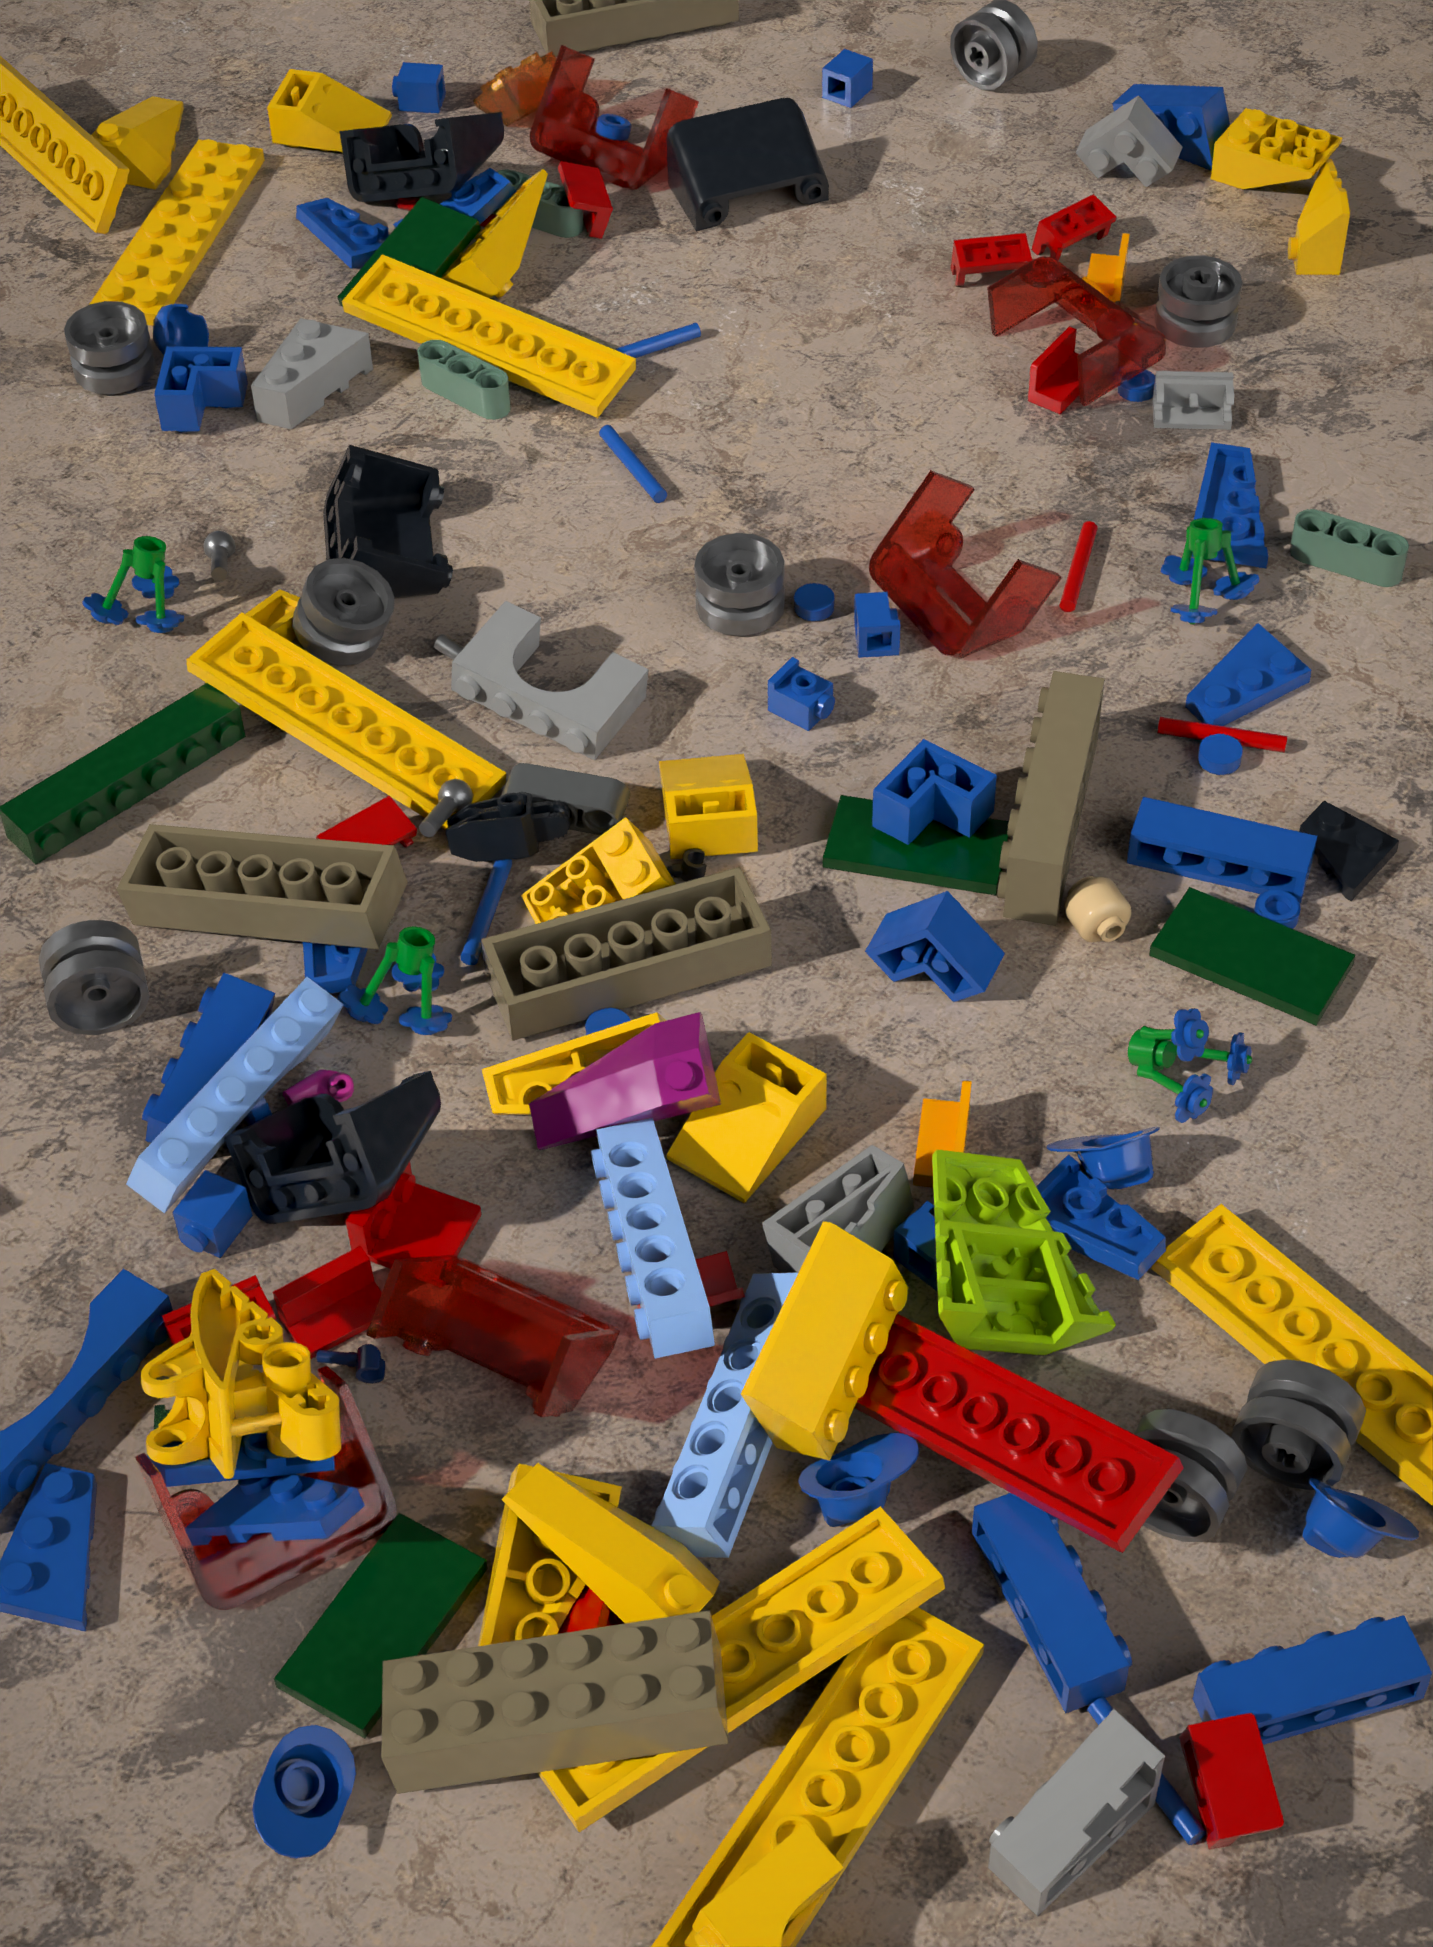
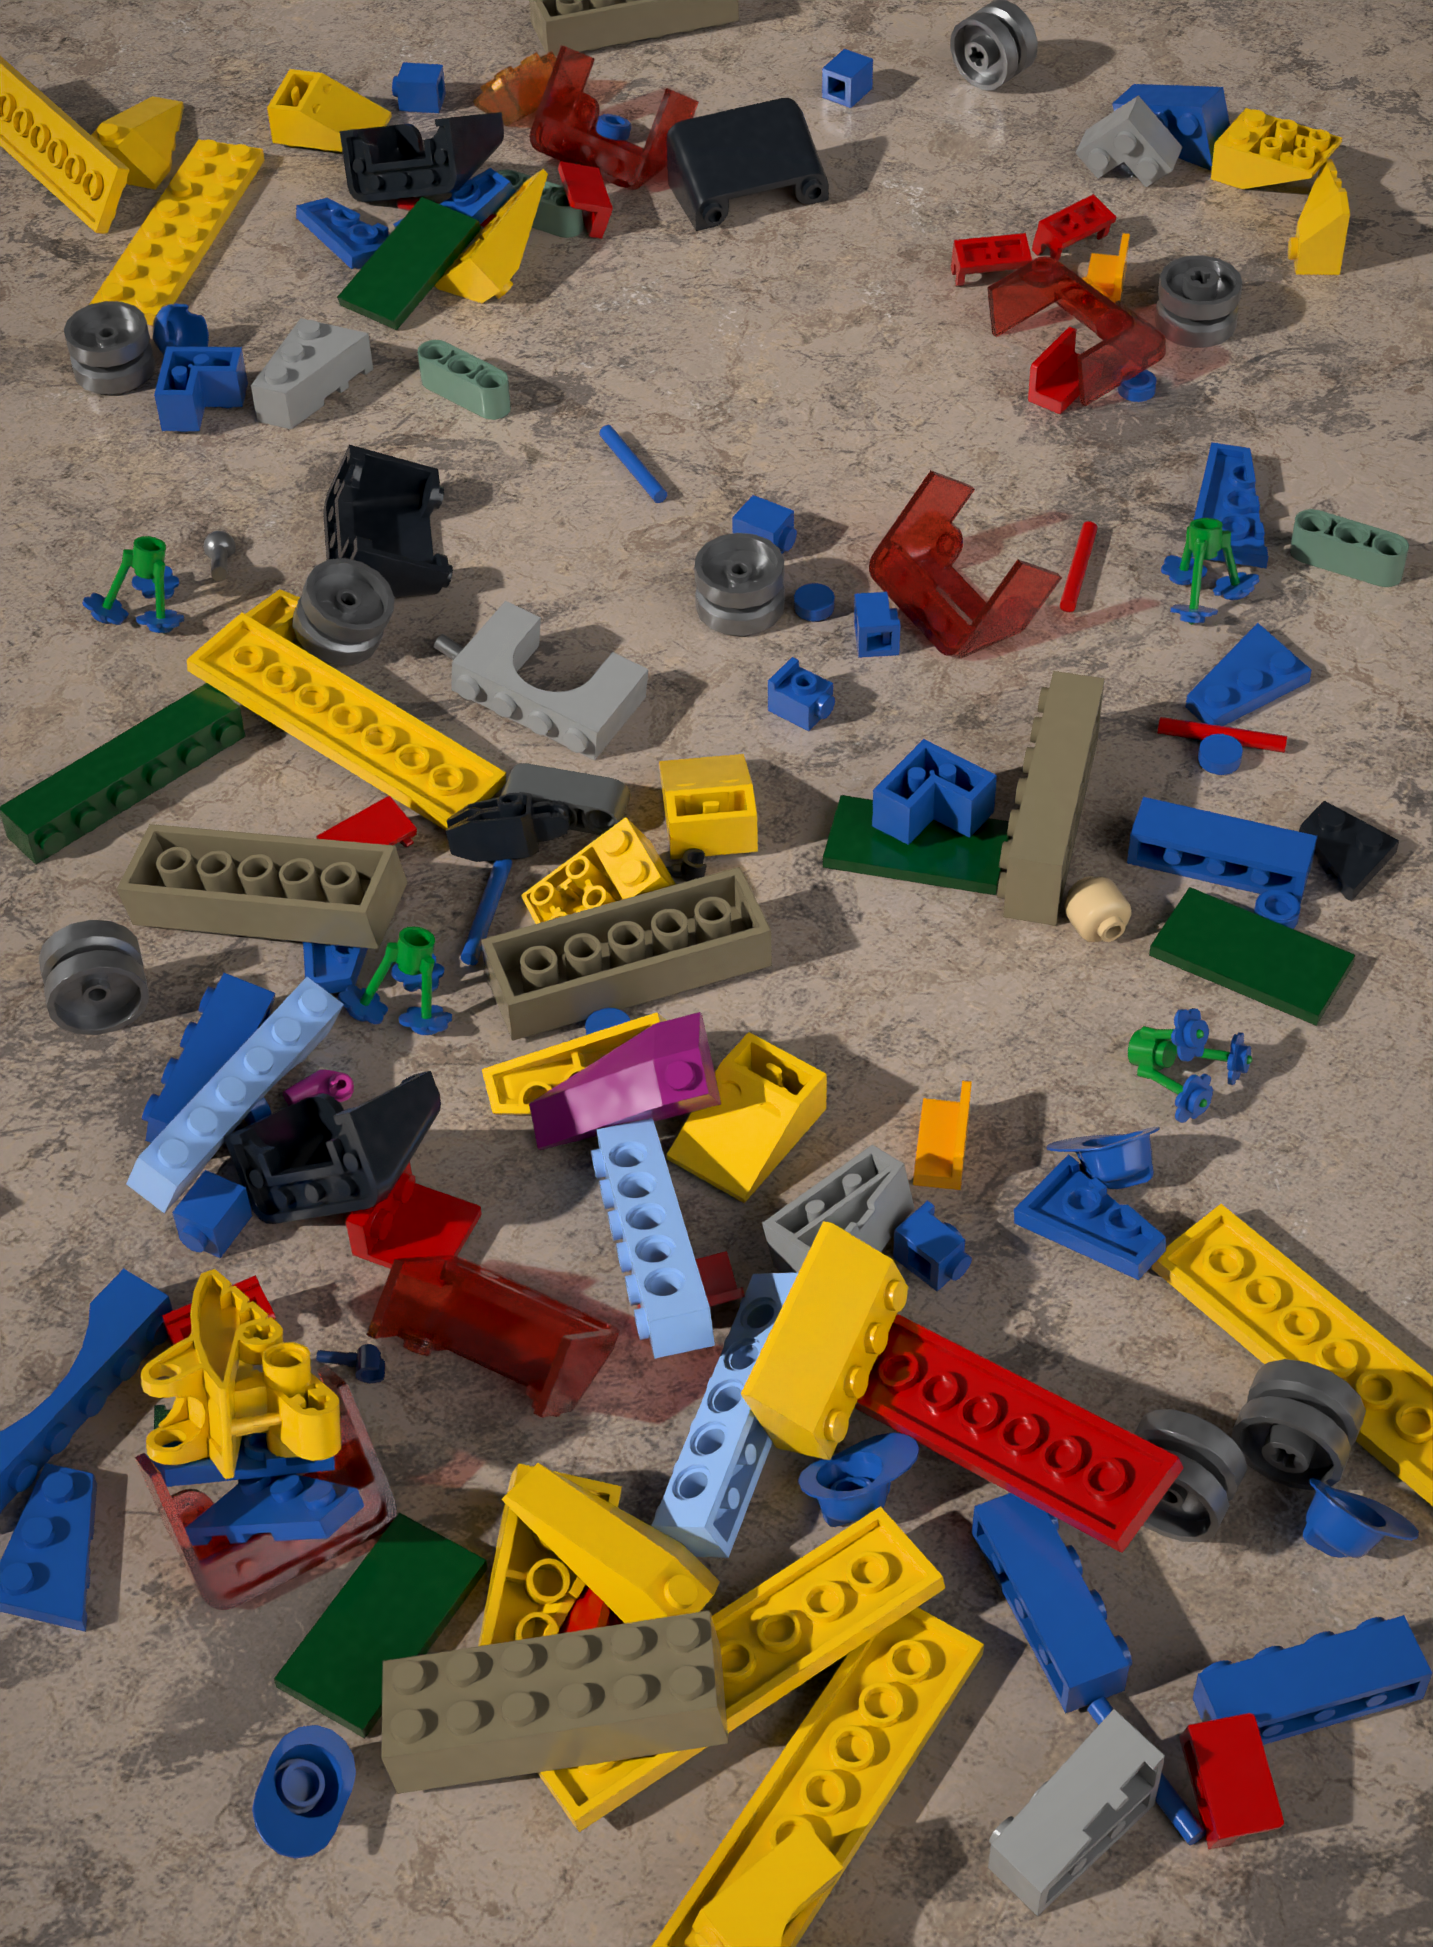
(329, 1302): red panel -> none
(452, 797): flat silver bar -> none
(521, 345): yellow plate -> none
(661, 341): blue bar -> none
(767, 521): none -> blue brick
(938, 940): blue brick -> none
(1001, 1263): lime wedge -> none
(1193, 400): light grey hinge -> none

